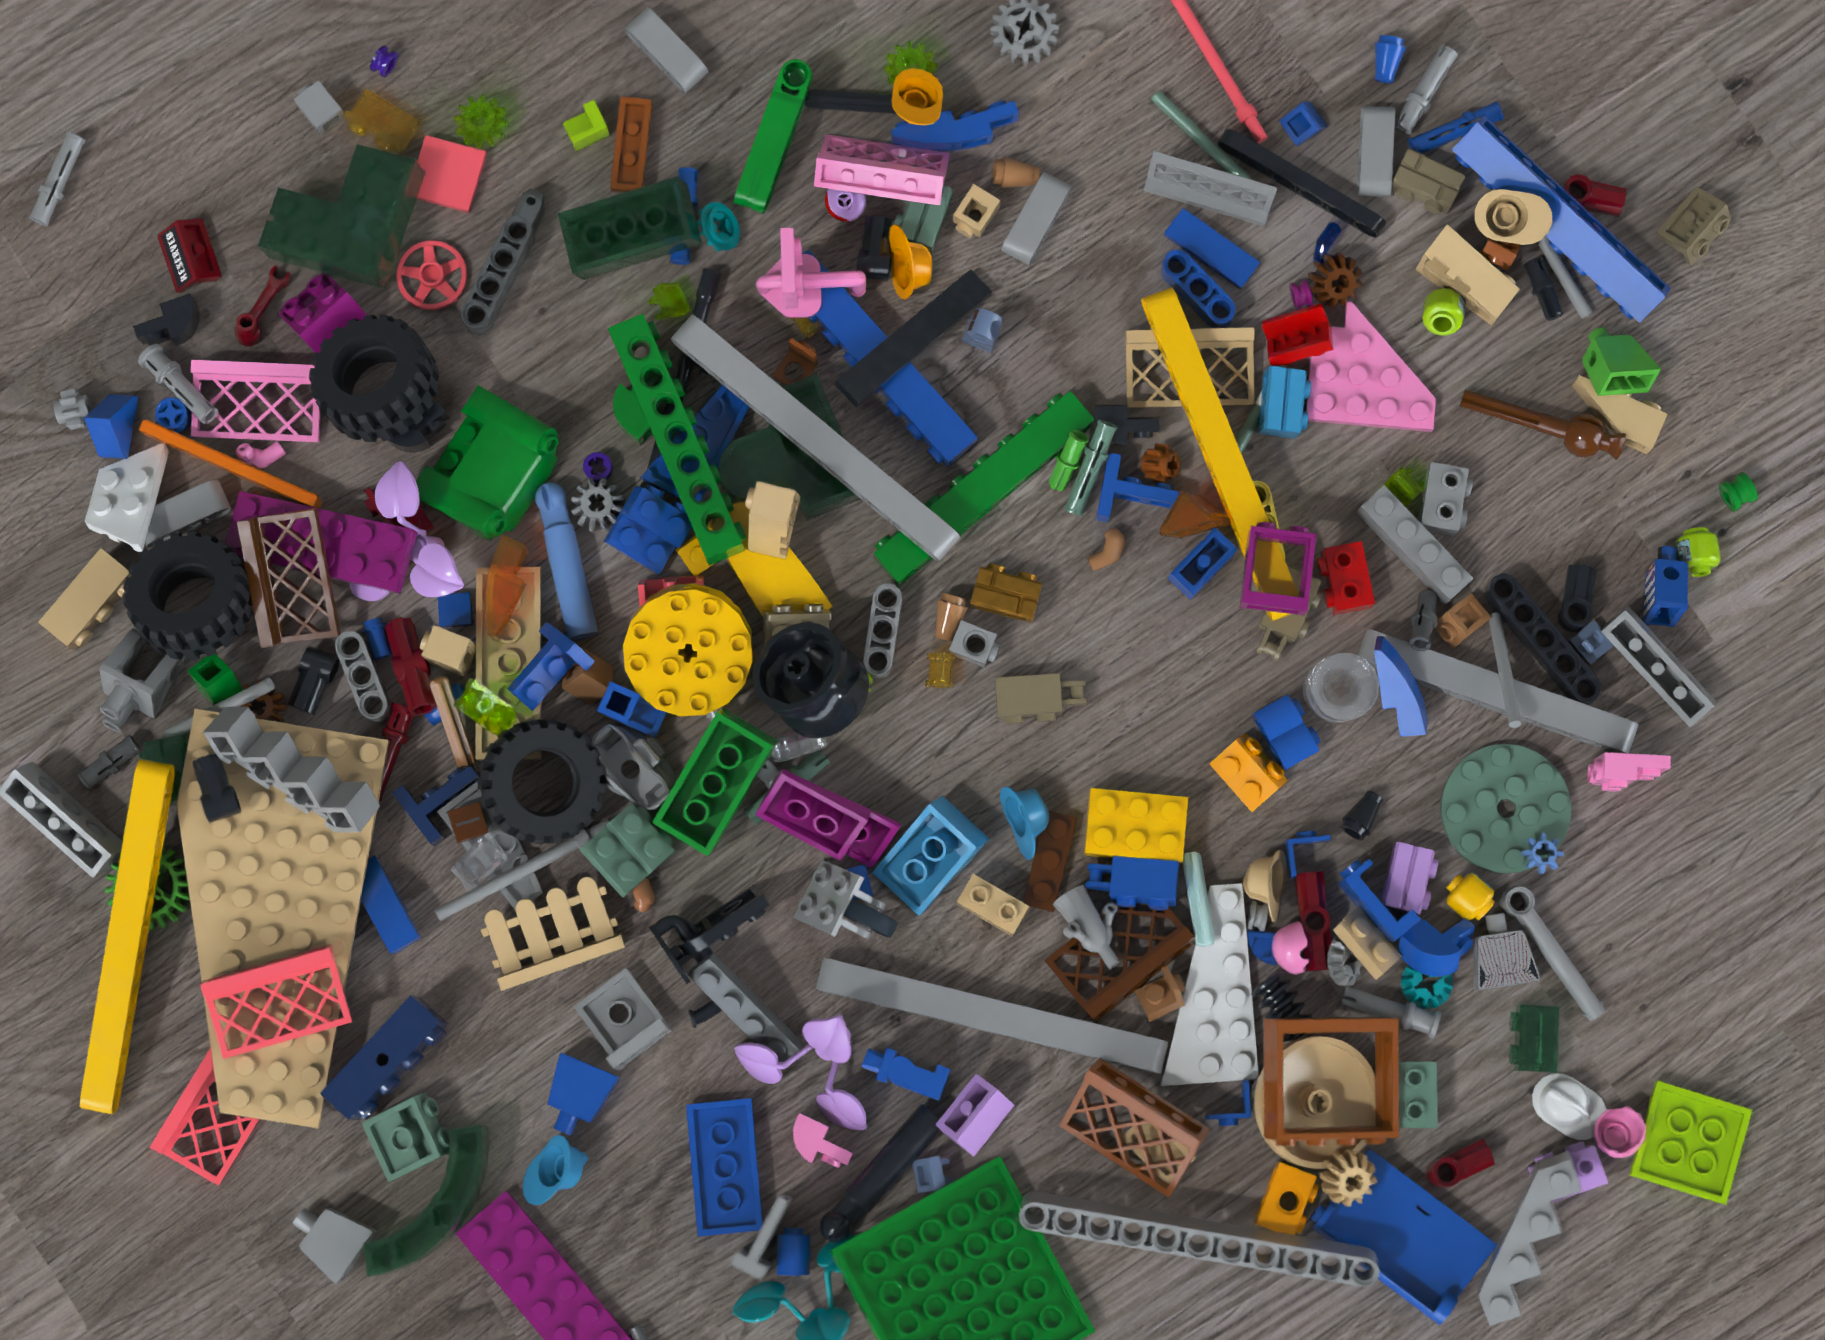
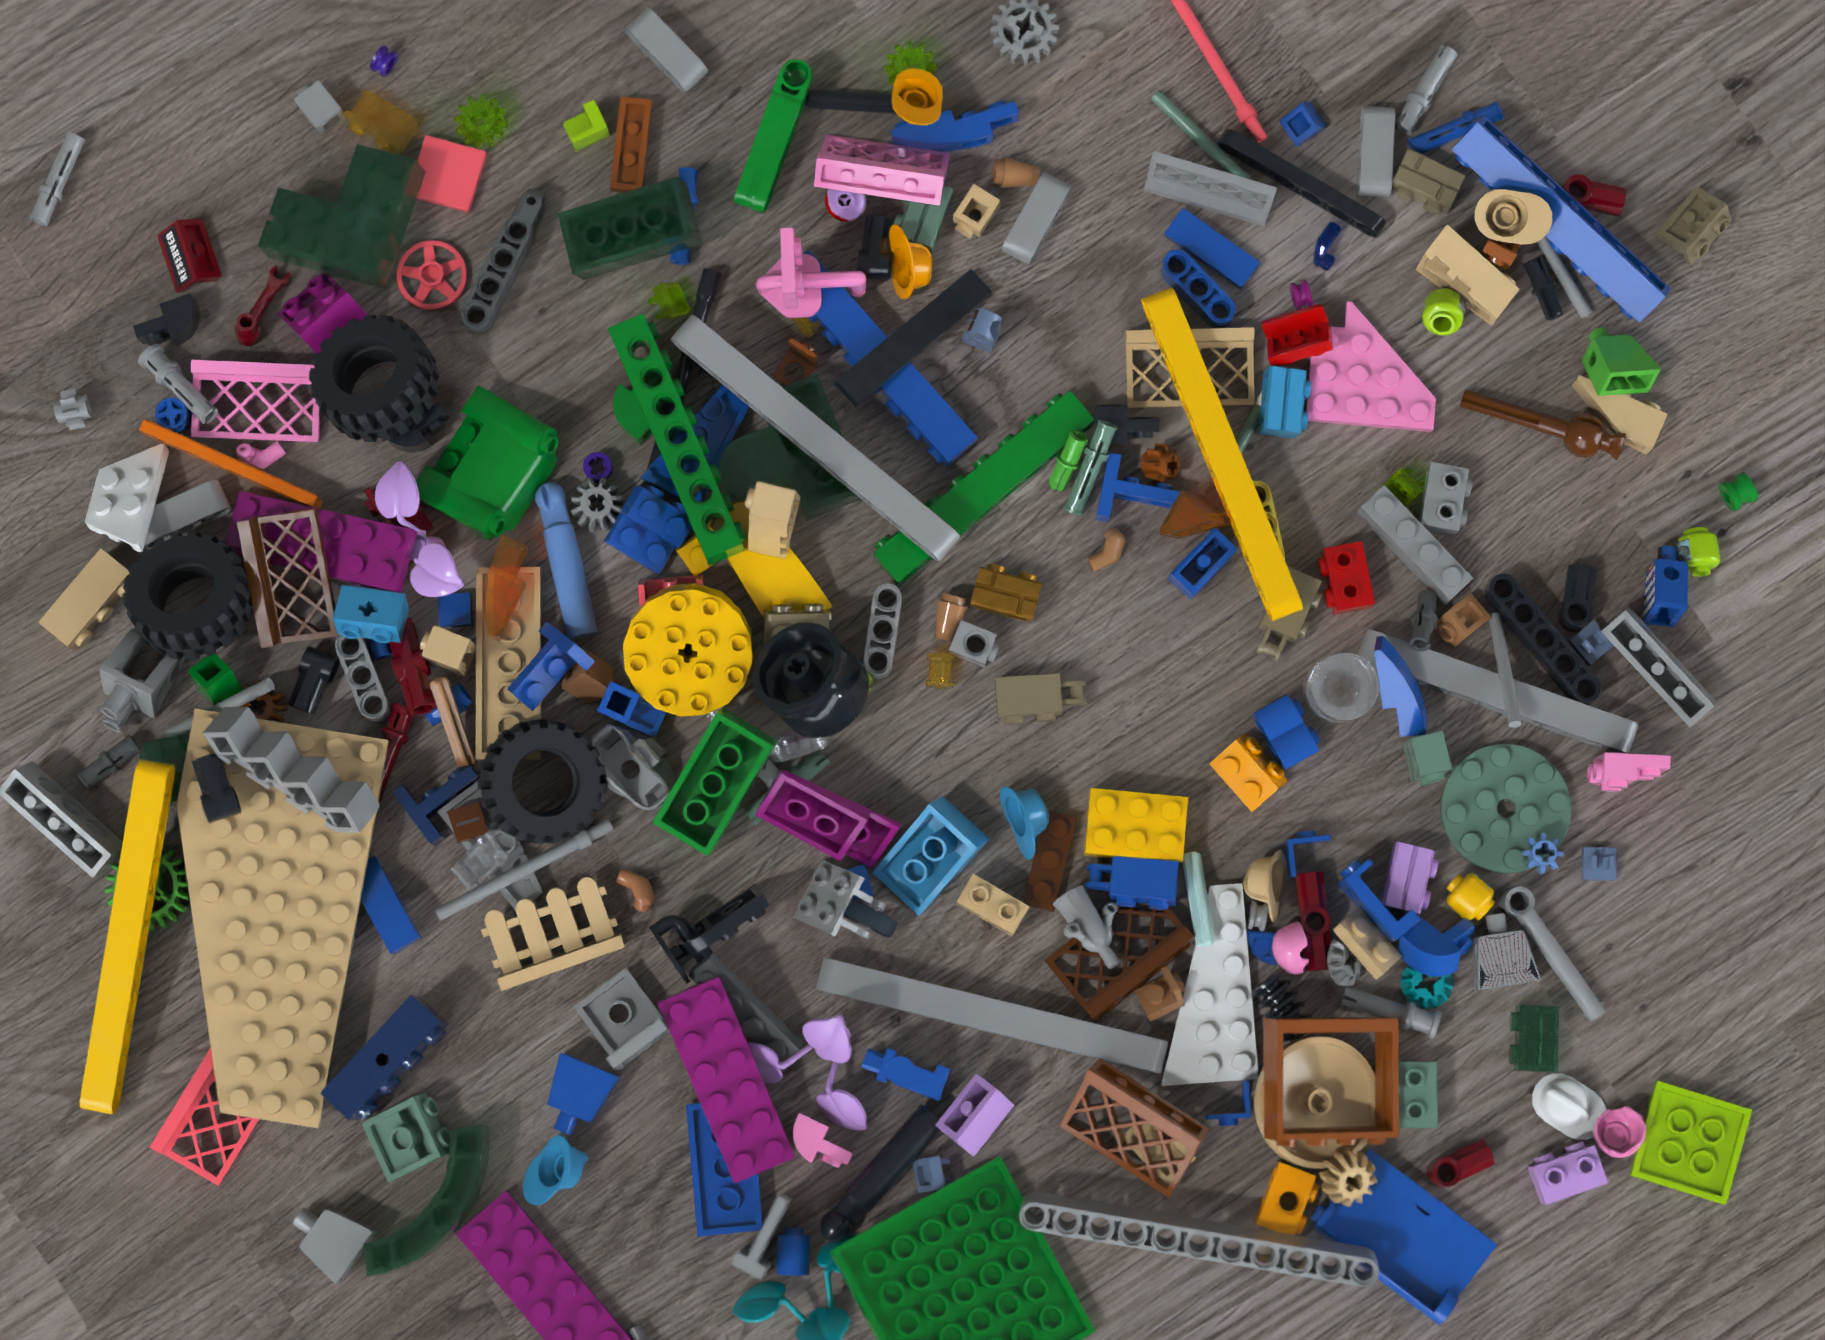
(112, 425): blue slope -> none
(266, 974): coral fence -> none
(371, 614): none -> dark azure brick
(485, 708): clear neon green hips -> none
(628, 849): sand green plate -> none
(726, 1079): none -> magenta plate
(728, 226): teal gear -> none
(1274, 602): magenta window -> none
(1335, 279): reddish brown gear -> none
(1362, 816): black cone -> none
(1388, 56): blue cone -> none
(1427, 758): none -> sand green brick
(1530, 1221): light grey brick -> none
(1598, 863): none -> sand blue tile

